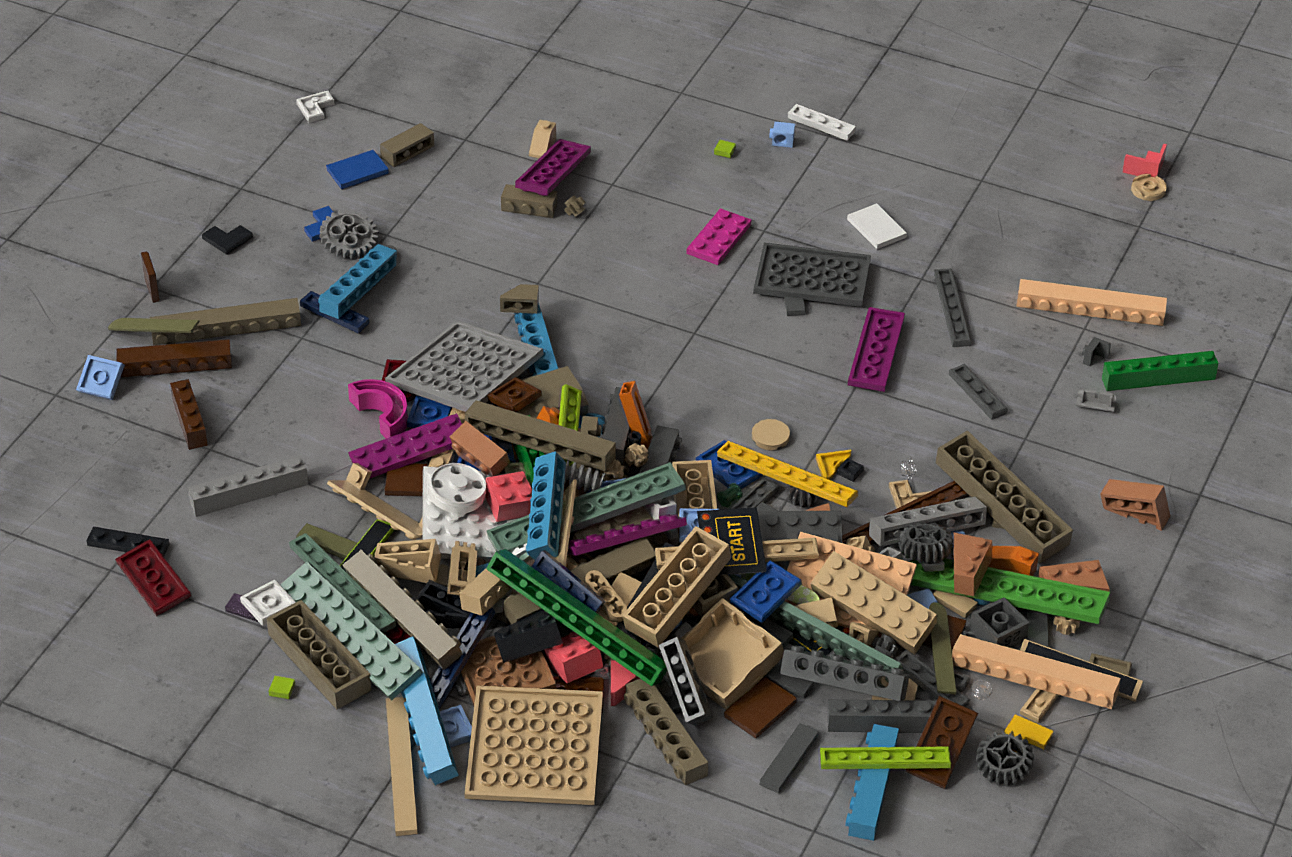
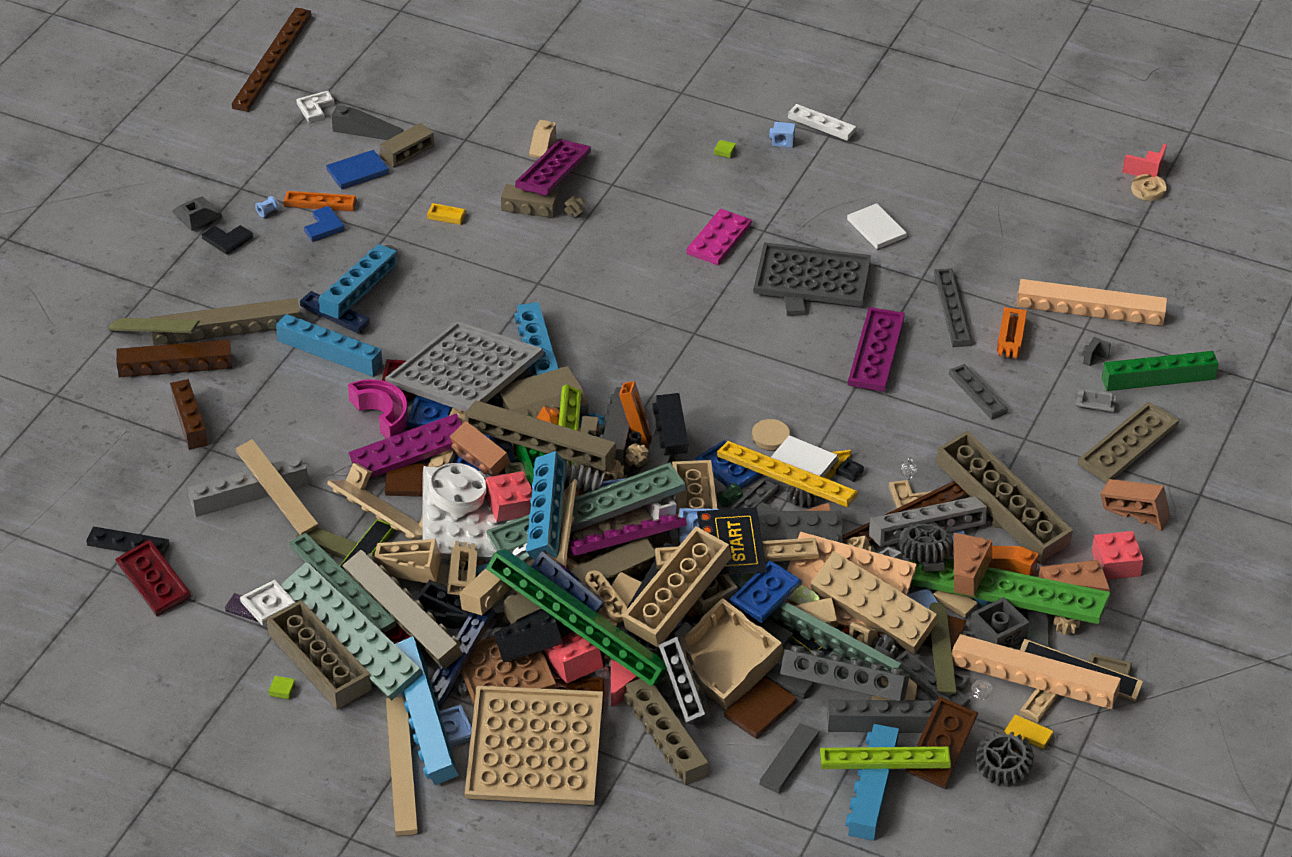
(100, 377): light blue tile -> none
(150, 277): reddish brown tile -> none
(197, 213): none -> dark grey slope
(271, 59): none -> reddish brown plate
(271, 202): none -> light blue bush
(276, 487): none -> tan tile
(320, 200): none -> orange tile
(329, 345): none -> dark azure brick
(348, 234): light grey gear -> none
(355, 122): none -> dark grey wedge
(446, 213): none -> yellow tile
(514, 395): reddish brown plate -> none
(520, 299): dark tan slope -> none
(670, 424): none -> black wedge
(805, 456): none -> white tile
(1012, 331): none -> orange hinge
(1118, 554): none -> coral brick
(1128, 442): none -> dark tan plate

